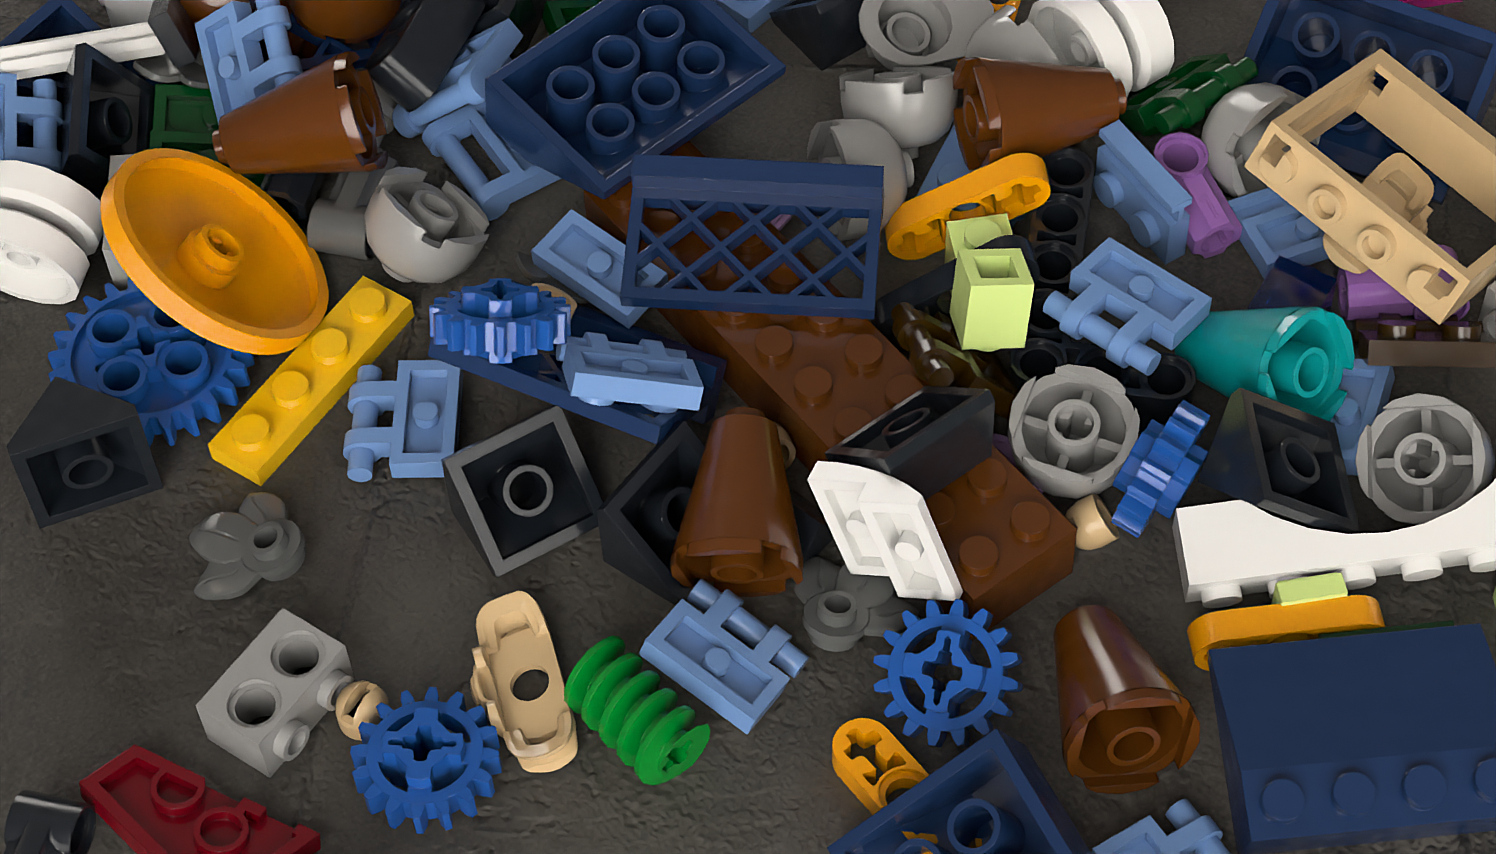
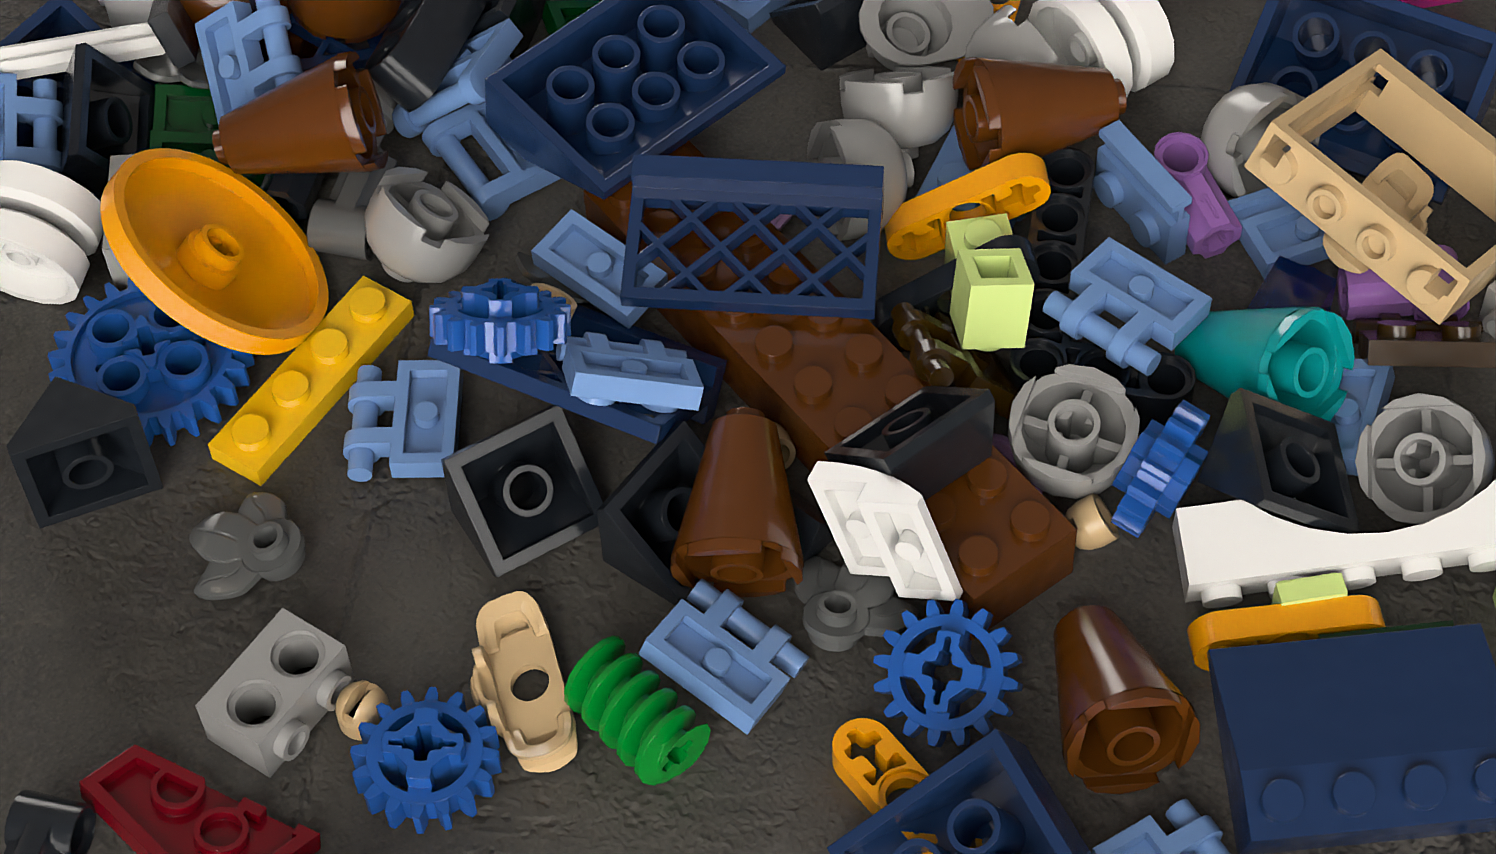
(1185, 93): dark green plate -> none

